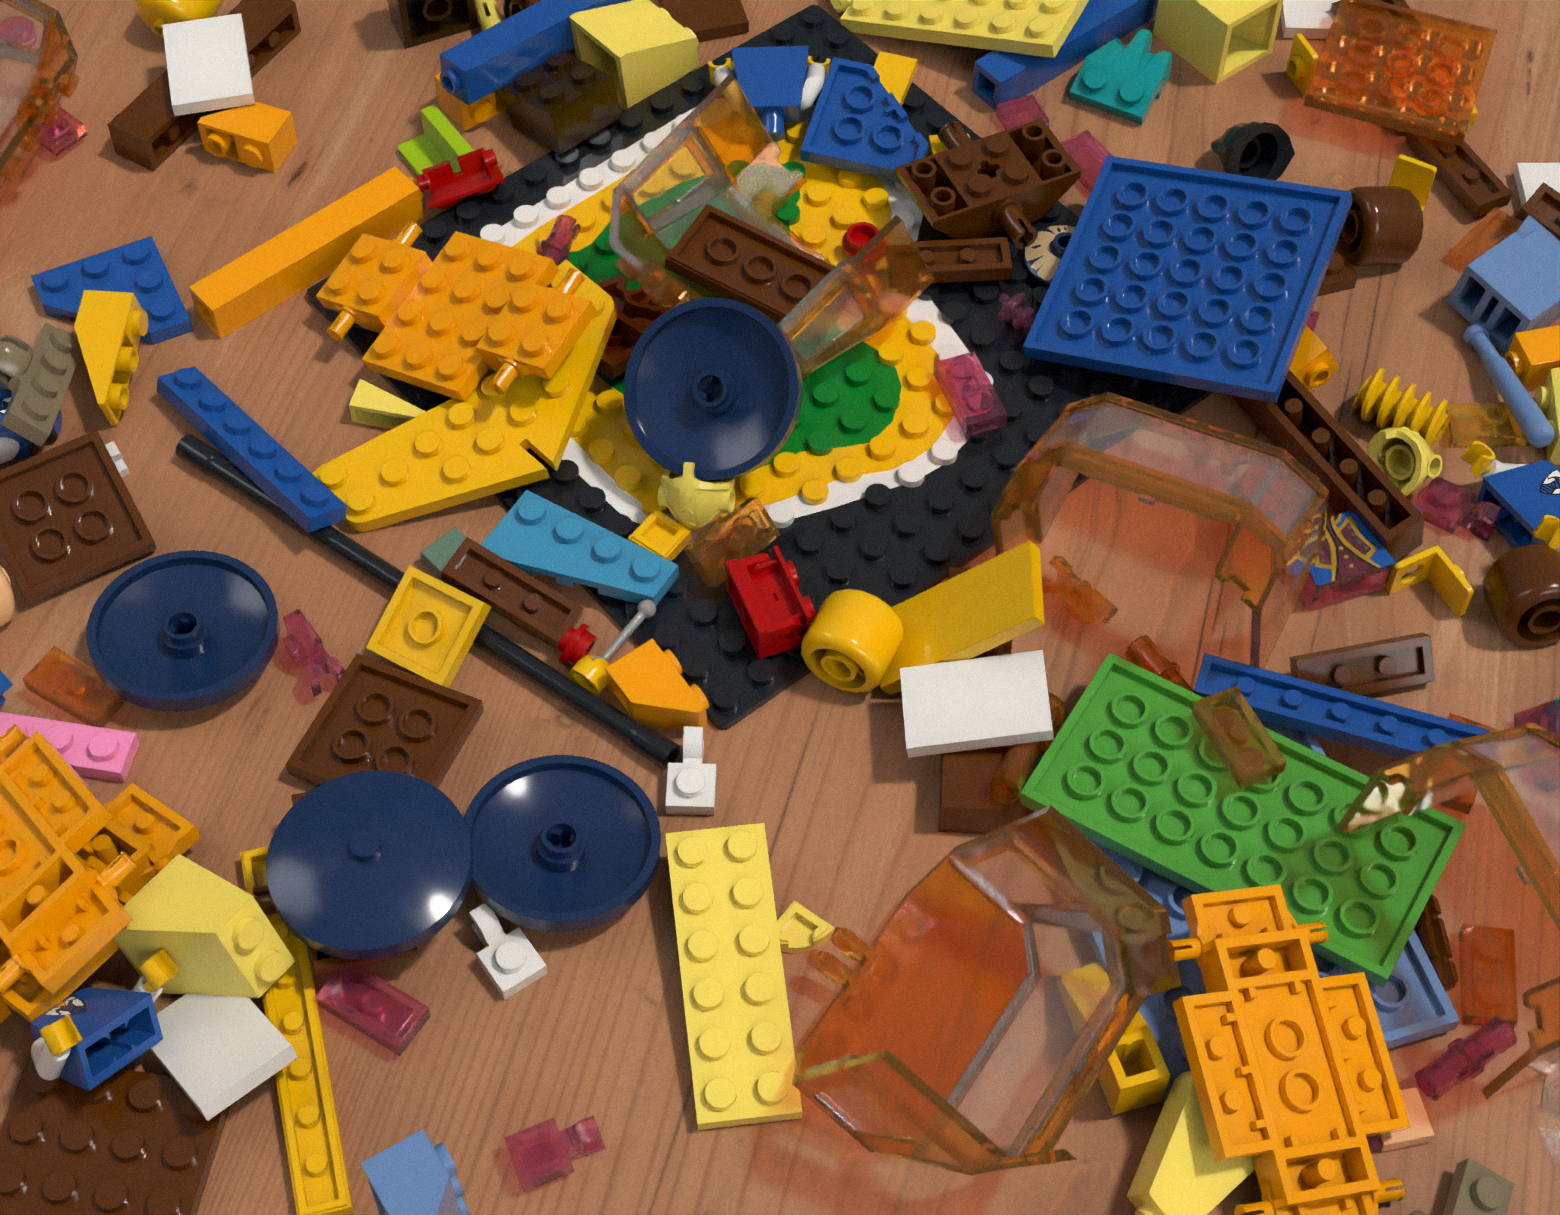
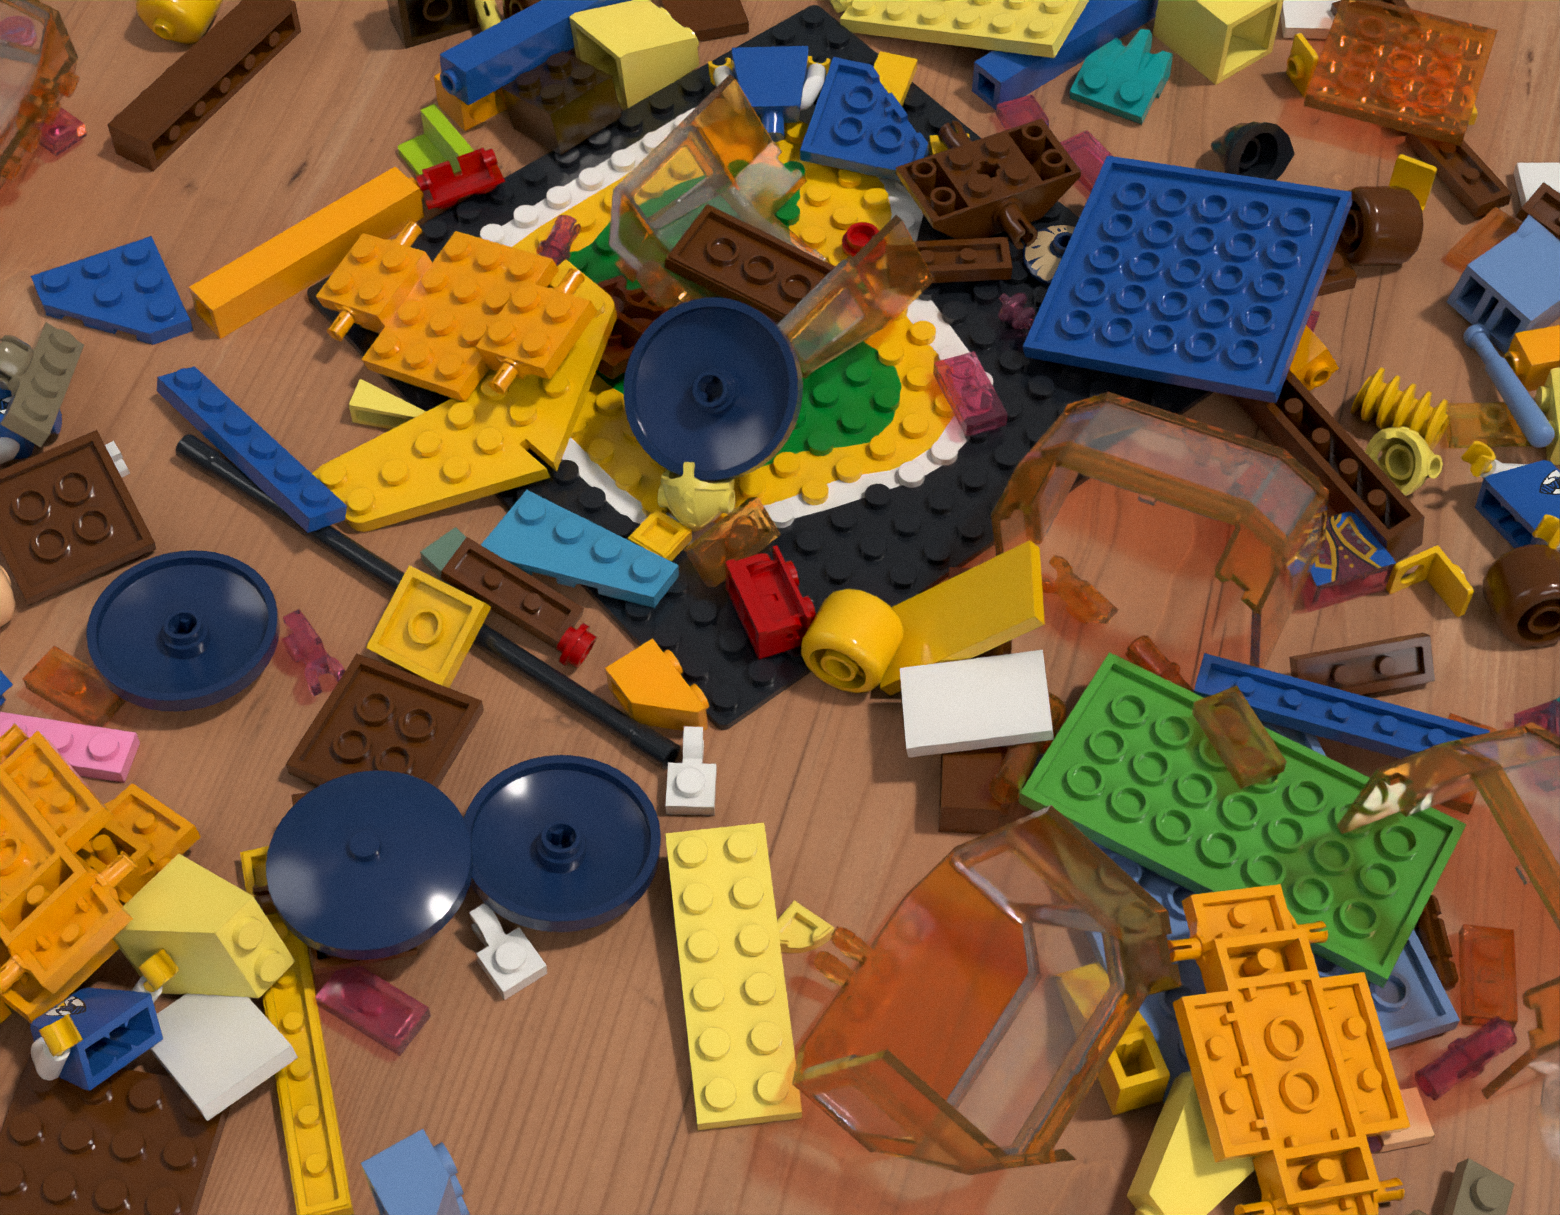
(109, 338): yellow slope -> none
(208, 64): white tile -> none
(250, 135): light orange slope -> none
(544, 1151): clear pink plate -> none
(591, 669): hinge -> none
(1453, 506): clear pink plate -> none

